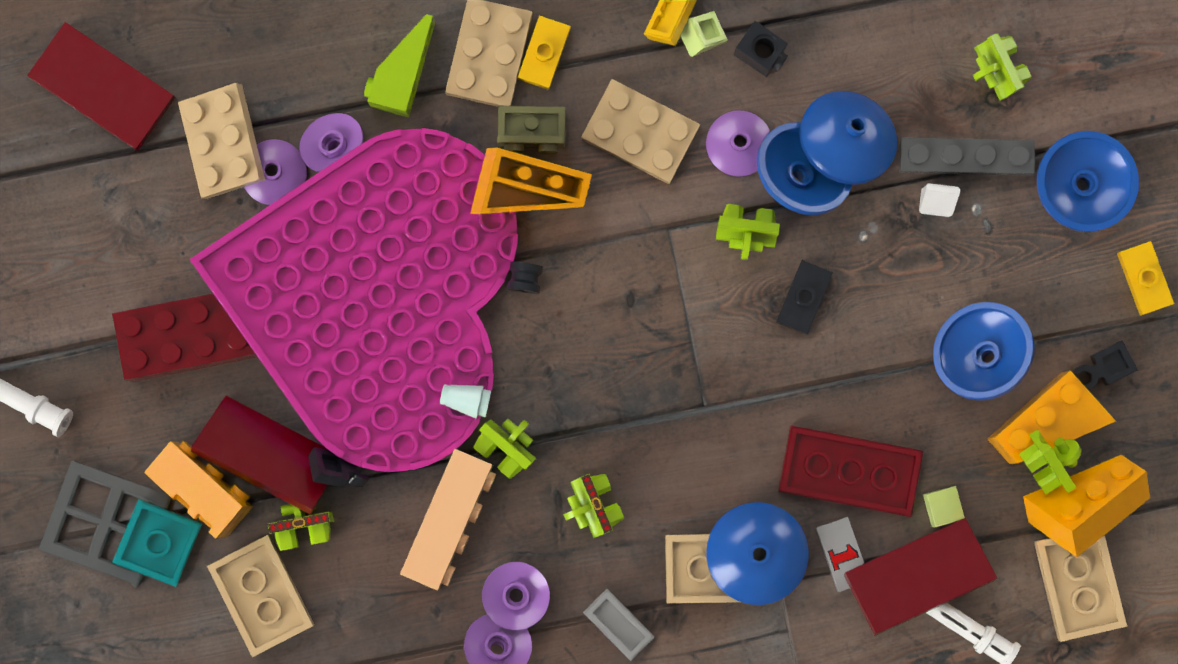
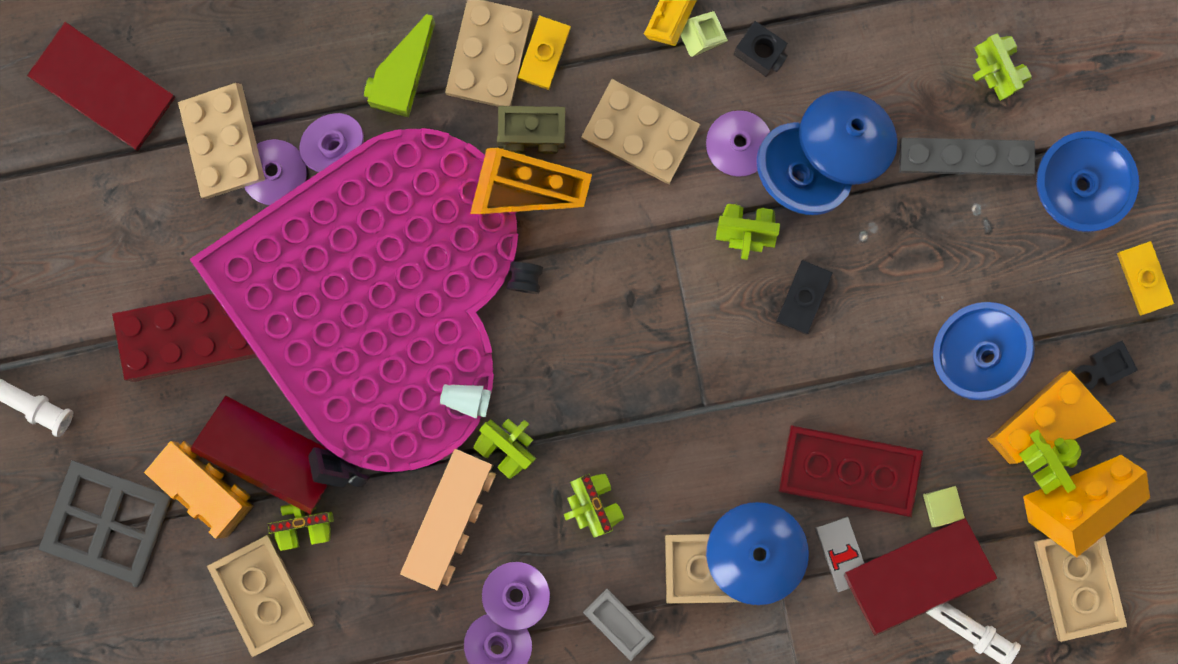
(157, 542): teal tile -> none
(938, 199): white slope -> none

